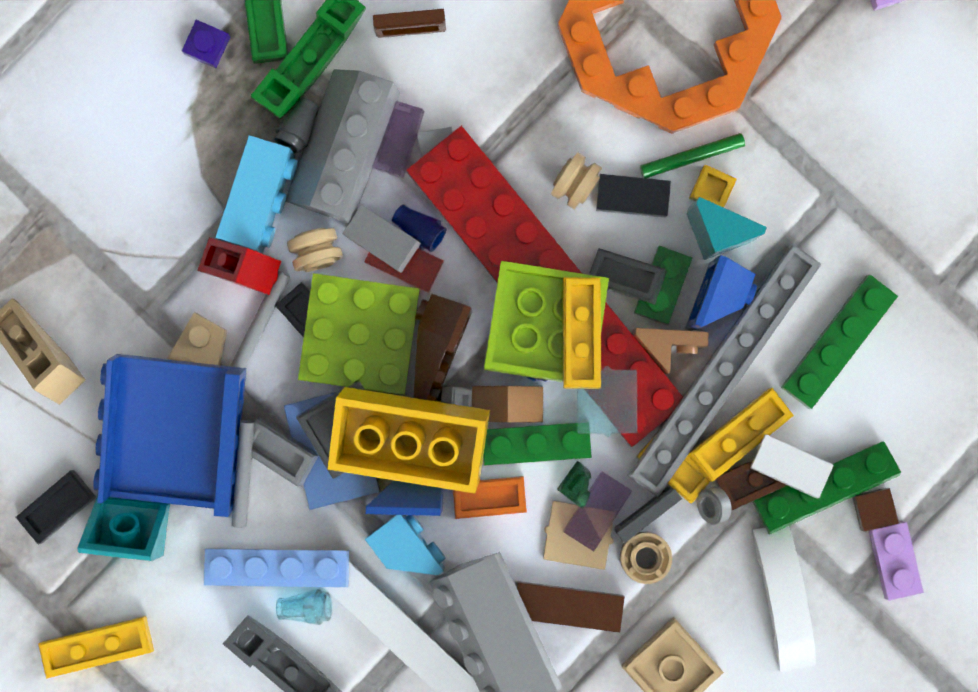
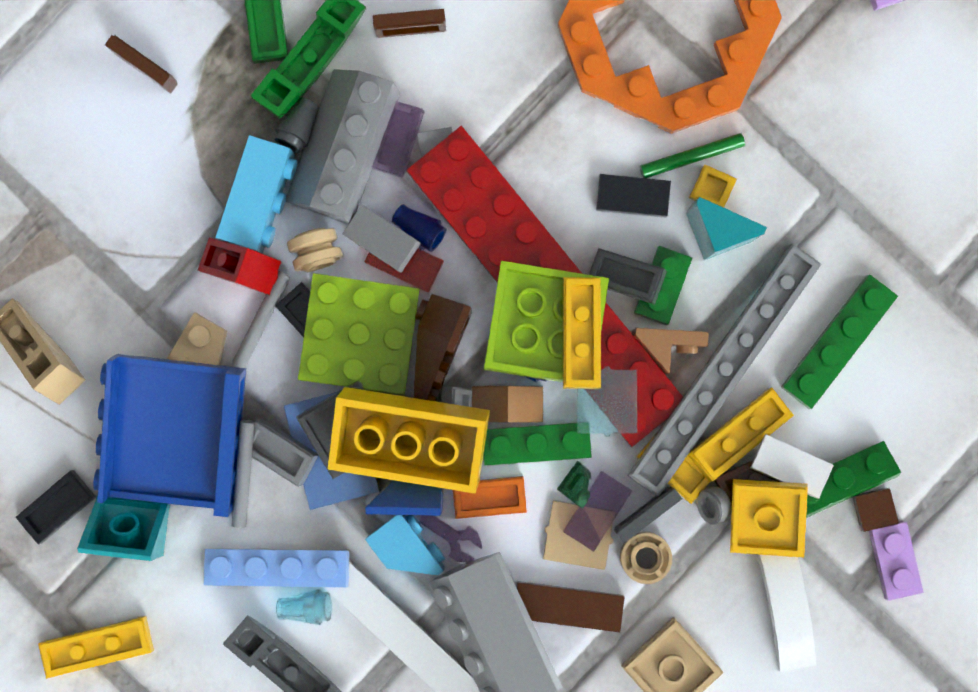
(141, 63): none -> reddish brown tile
(206, 43): dark purple plate -> none
(452, 536): none -> clear purple bar
(576, 180): tan wheel -> none
(722, 292): blue slope -> none
(768, 518): none -> yellow tile

